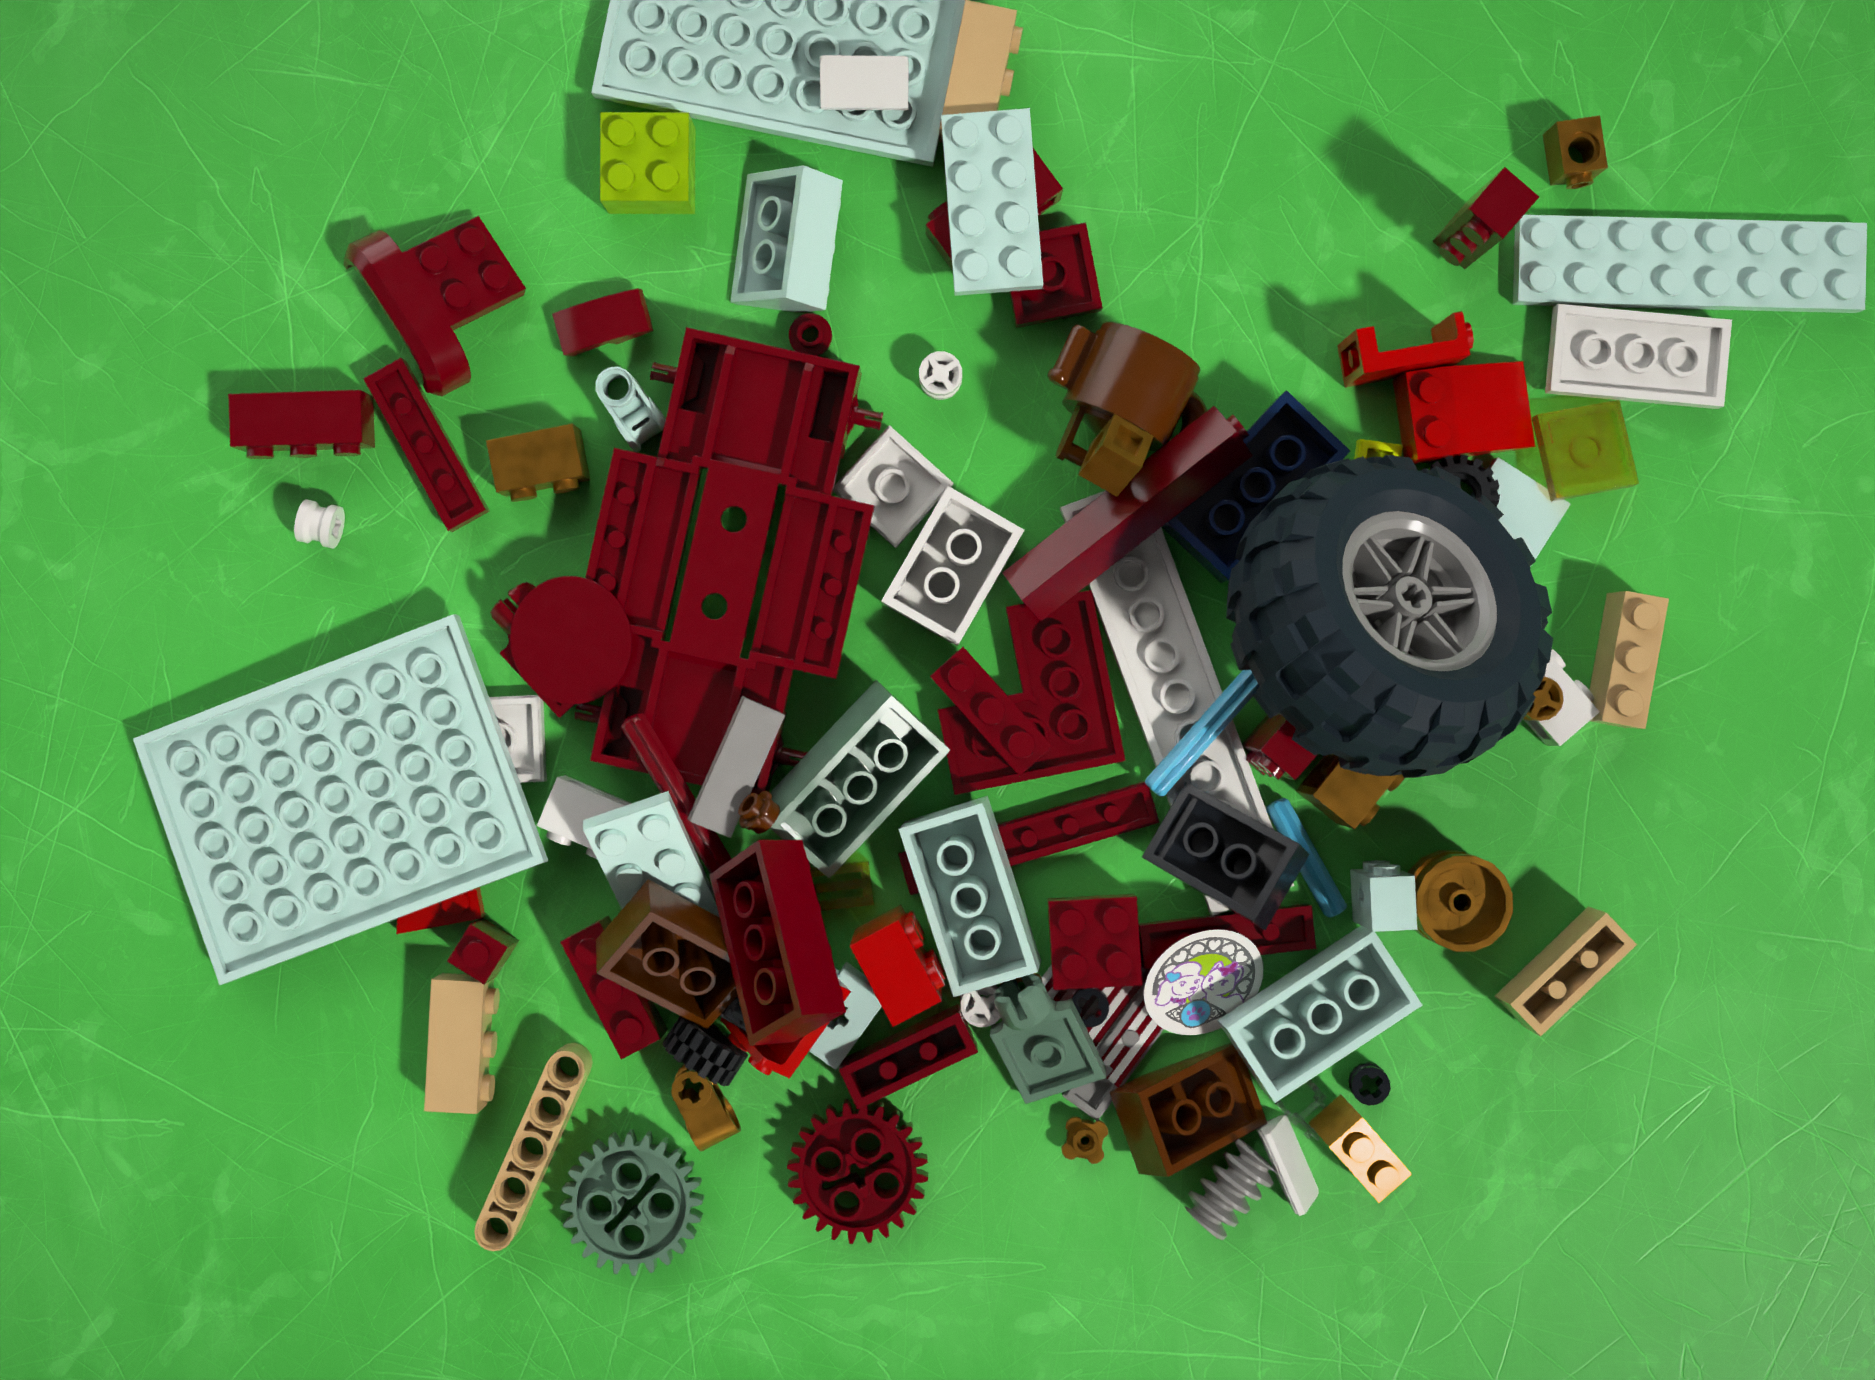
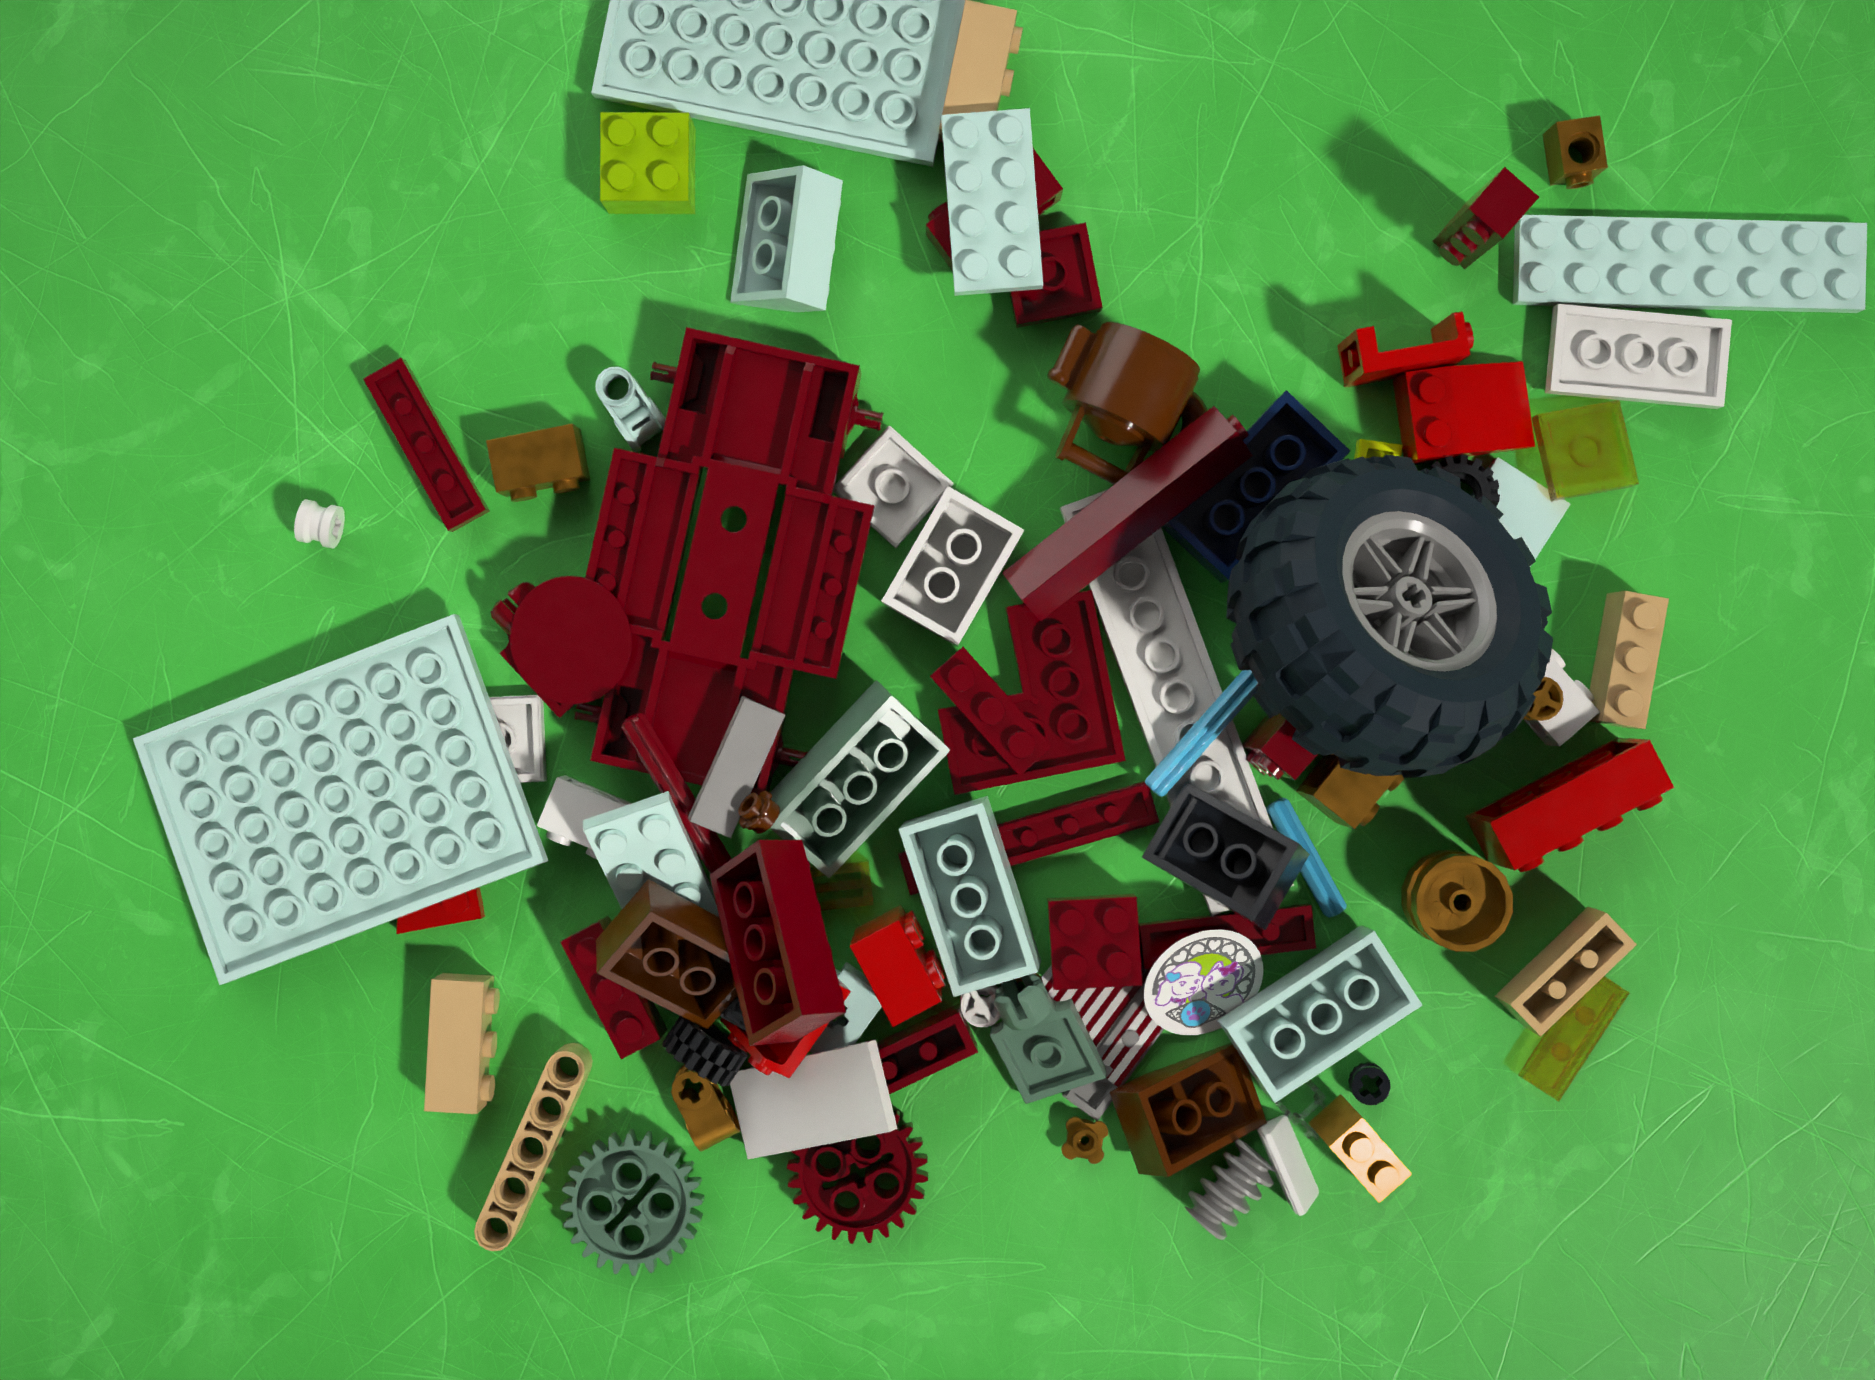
(301, 423): dark red brick -> none
(436, 291): dark red piece -> none
(483, 950): dark red brick -> none
(602, 321): dark red slope -> none
(806, 321): dark red plate -> none
(824, 1102): none -> white tile
(864, 82): white slope -> none
(937, 368): white wheel -> none
(1103, 1004): black bush -> none
(1116, 455): pearl gold brick -> none
(1383, 897): light aqua brick -> none
(1570, 803): none -> red brick
(1572, 1039): none -> clear yellow tile

